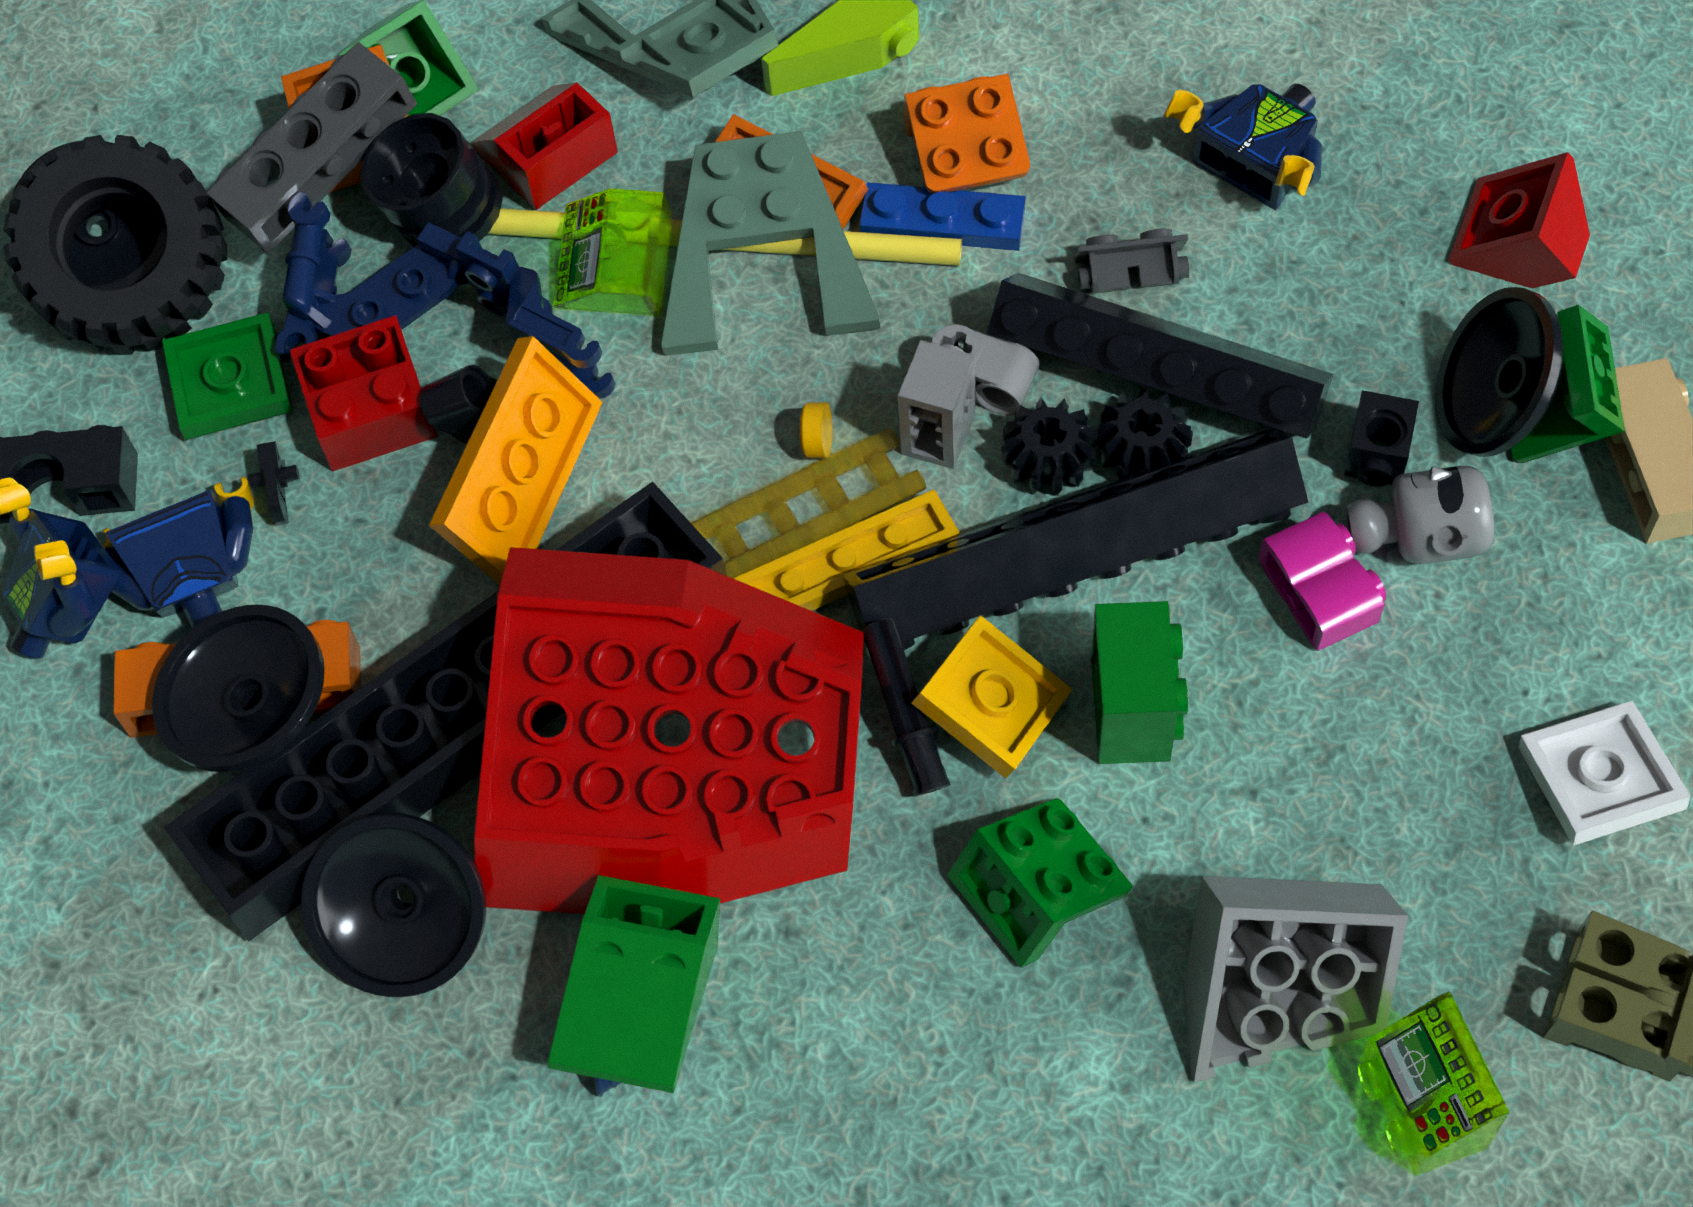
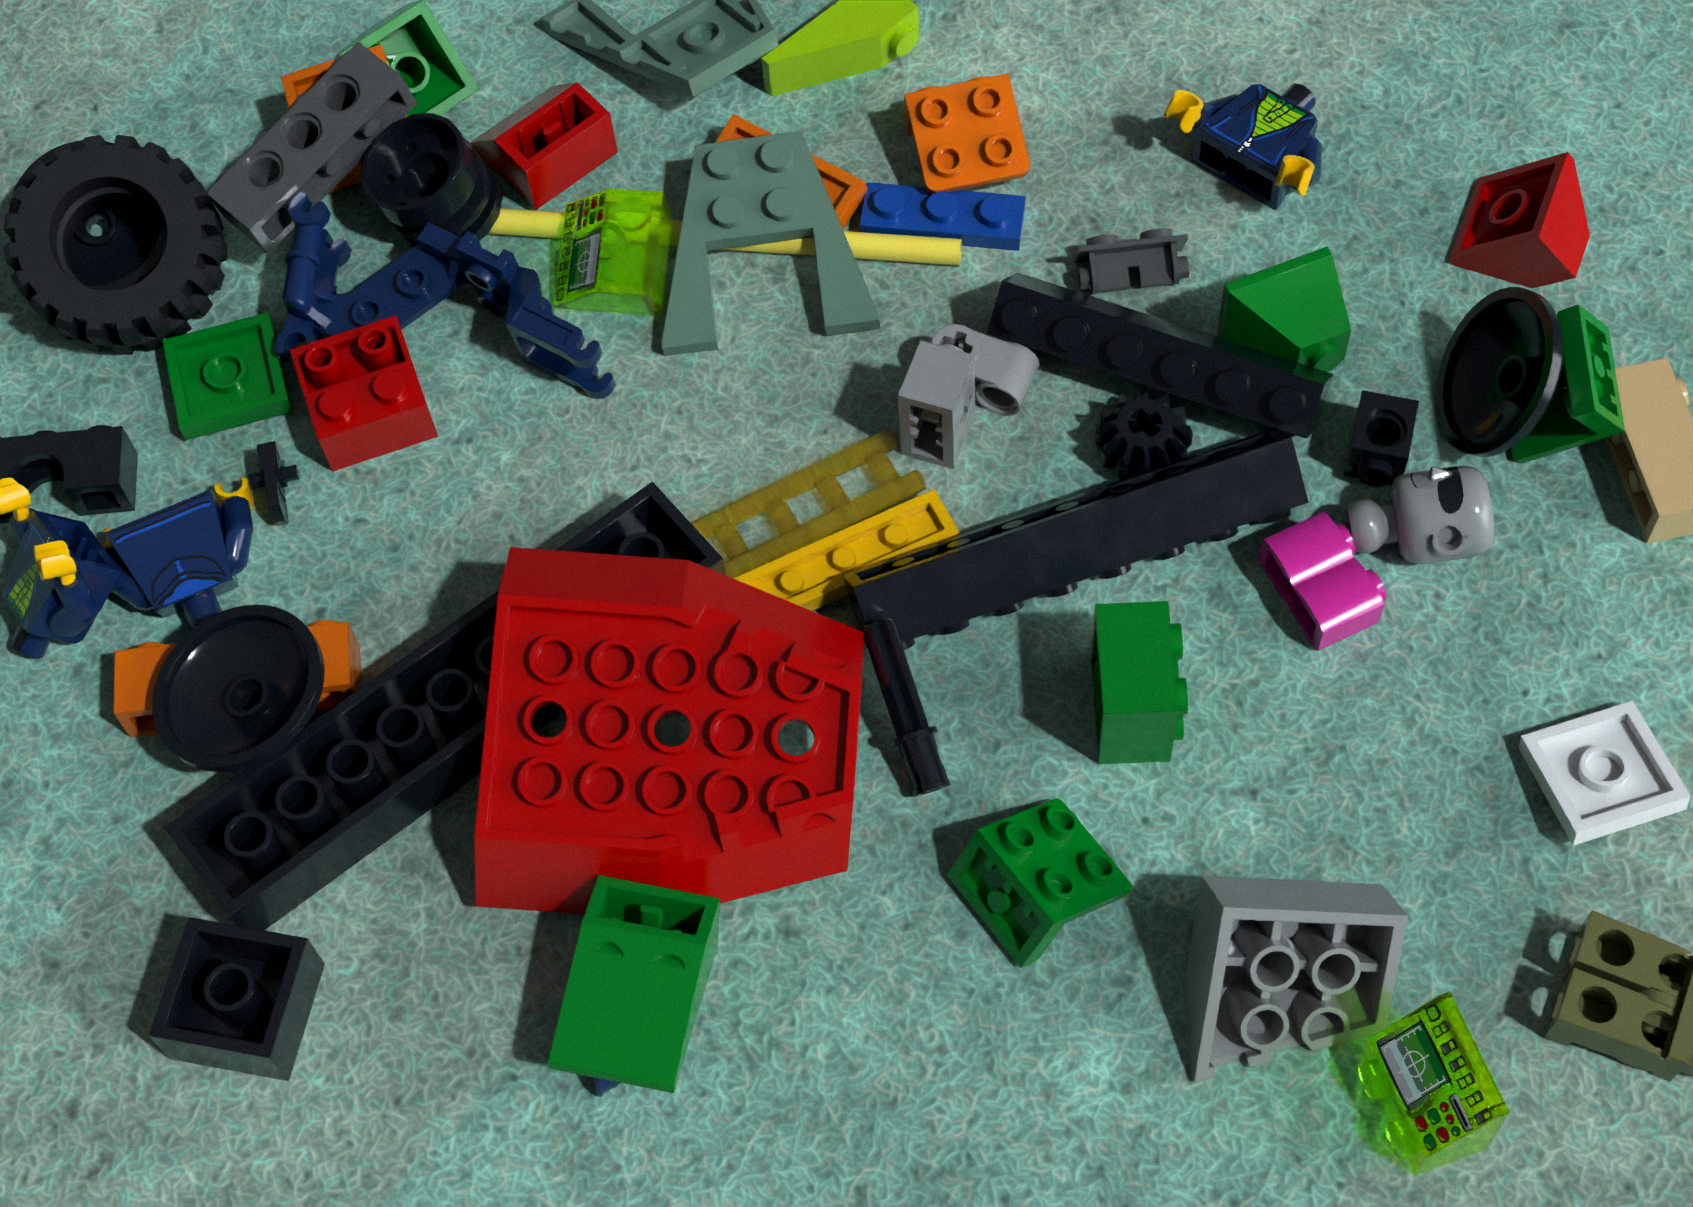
(238, 999): none -> black brick
(364, 926): black dish -> none
(457, 401): black piece -> none
(516, 459): light orange plate -> none
(816, 429): yellow tile -> none
(992, 696): yellow plate -> none
(1068, 449): black gear -> none
(1290, 311): none -> green slope

